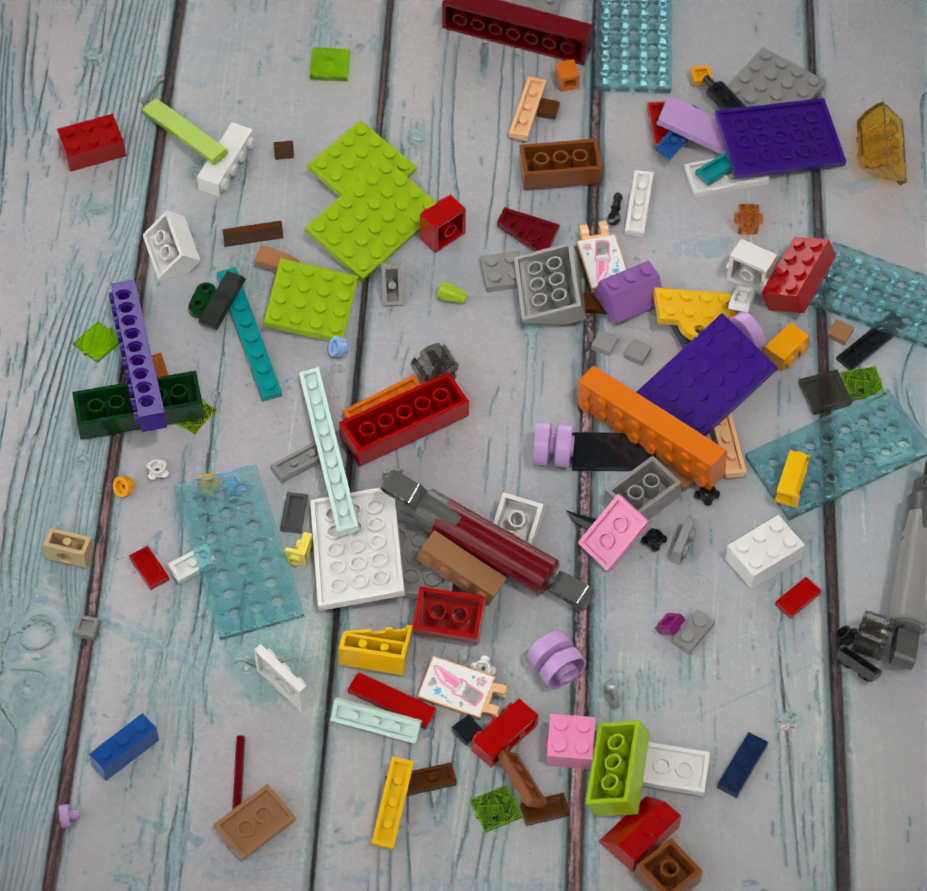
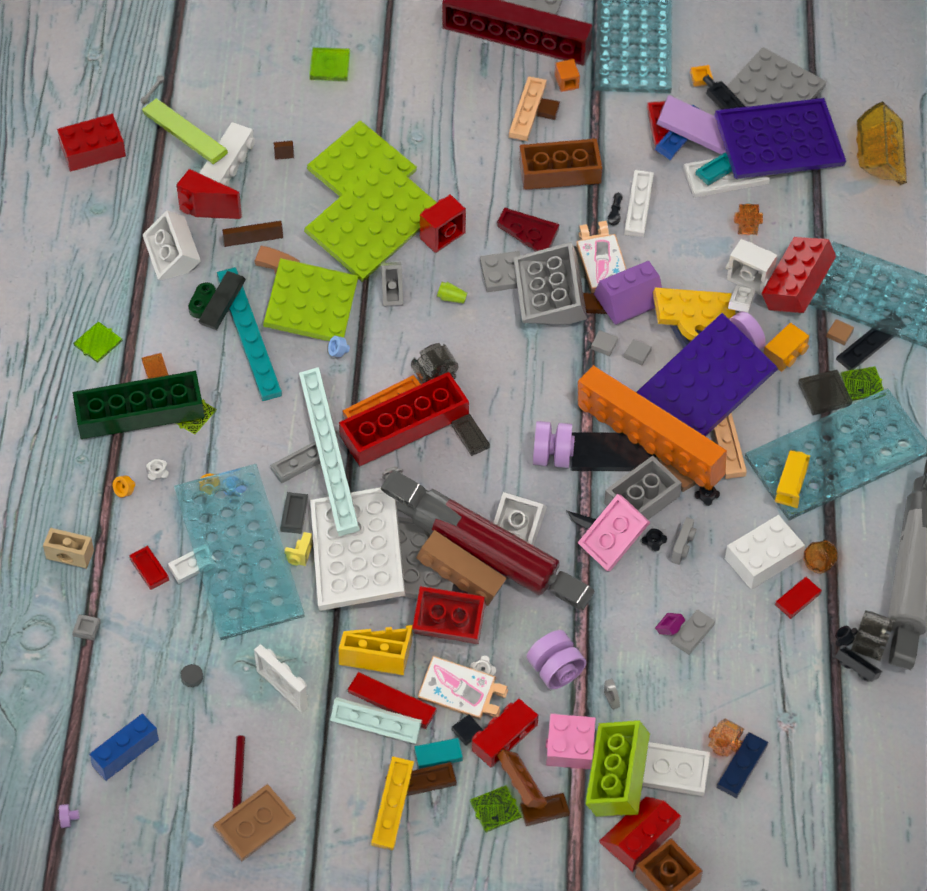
(138, 356): dark purple brick -> none
(191, 675): none -> dark grey tile
(207, 198): none -> red slope
(438, 753): none -> teal tile
(470, 435): none -> clear smoke tile
(725, 738): none -> clear orange brick
(820, 556): none -> clear orange hair

